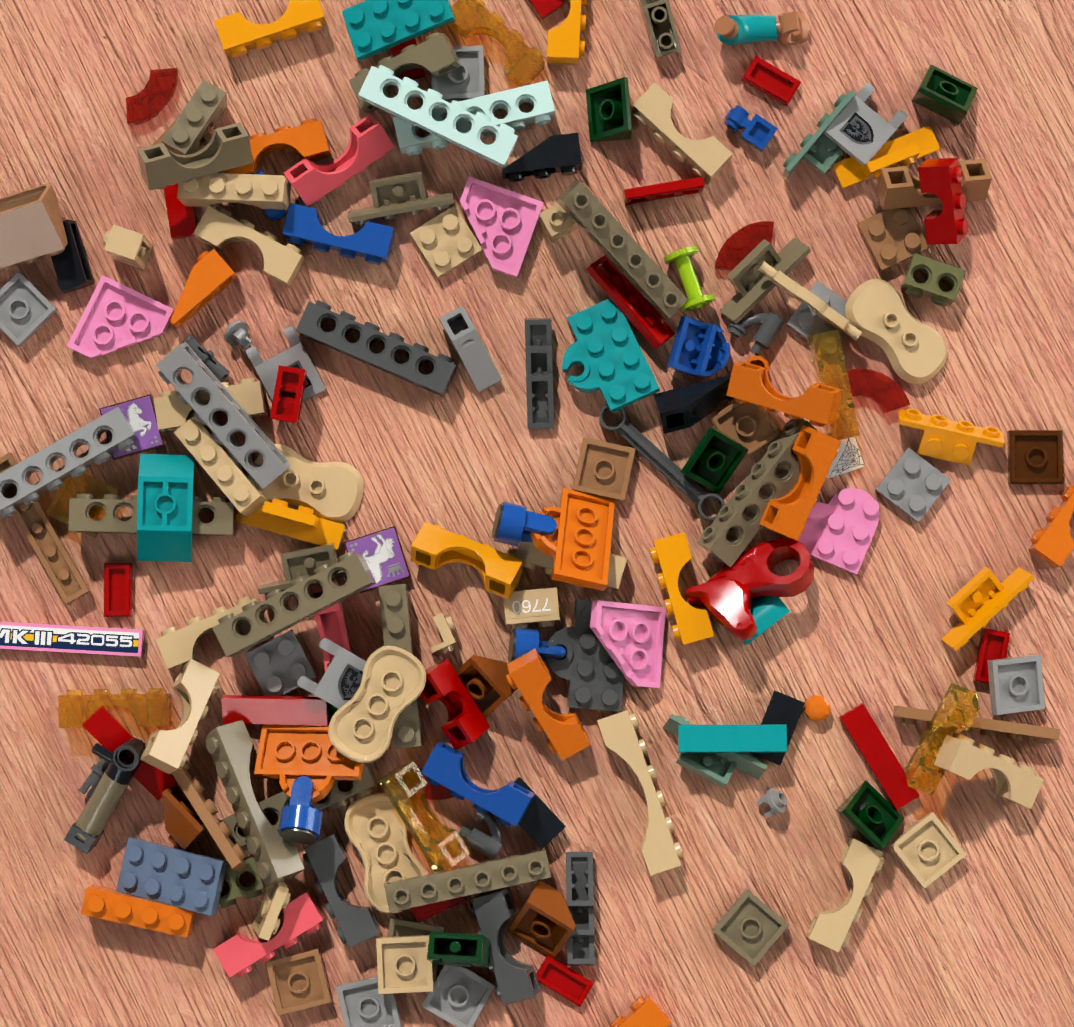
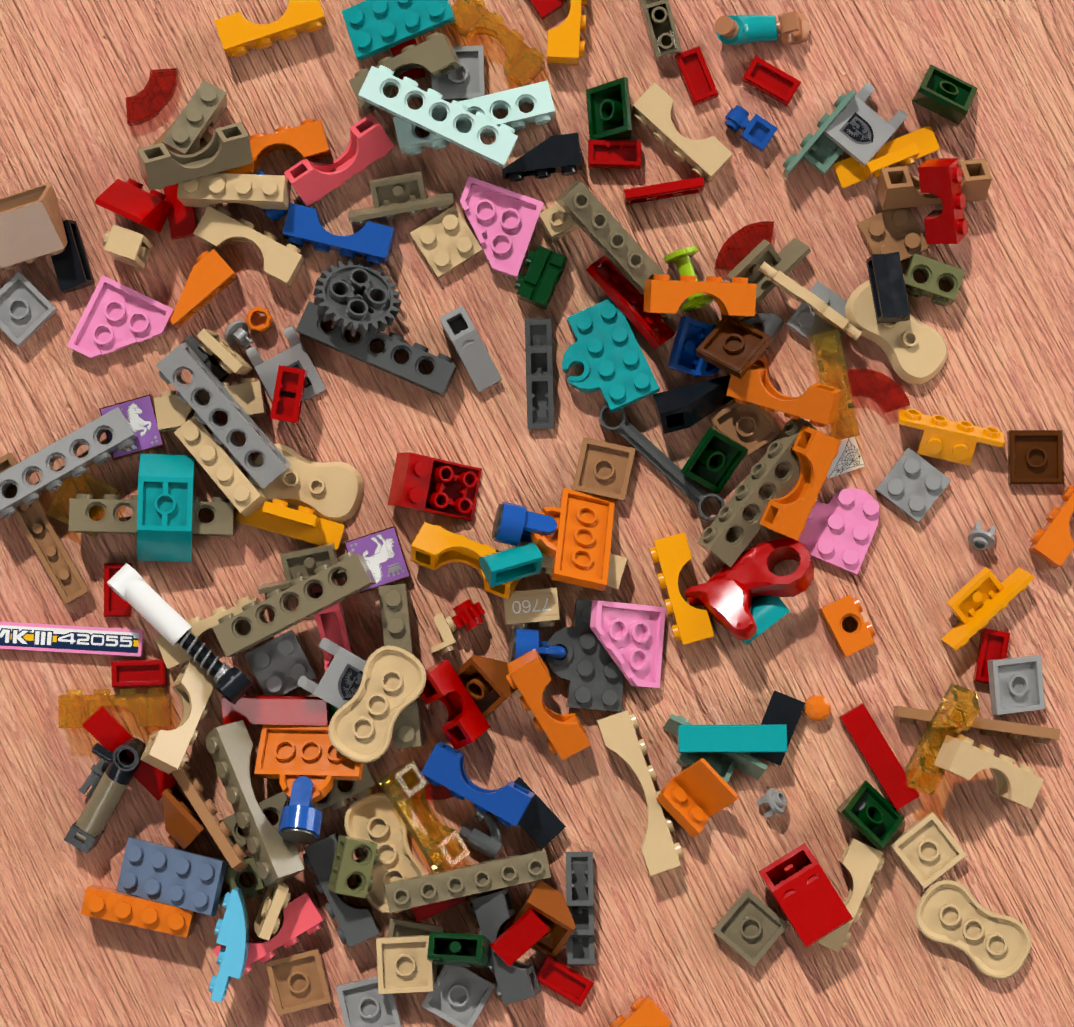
(136, 204): none -> red slope
(138, 673): none -> red tile
(176, 630): none -> piece
(230, 359): none -> tan plate
(234, 934): none -> medium azure slope
(259, 319): none -> orange tile
(345, 866): none -> olive brick
(356, 298): none -> dark grey gear
(434, 486): none -> red slope
(468, 615): none -> red gear
(511, 564): none -> teal brick
(520, 937): none -> red tile
(541, 277): none -> dark green brick
(614, 154): none -> red plate
(667, 295): none -> orange arch
(696, 76): none -> red tile
(696, 796): none -> orange bracket
(733, 346): none -> reddish brown tile
(805, 895): none -> red slope
(833, 616): none -> orange brick
(888, 288): none -> black piece
(955, 918): none -> tan plate
(980, 538): none -> light grey plate

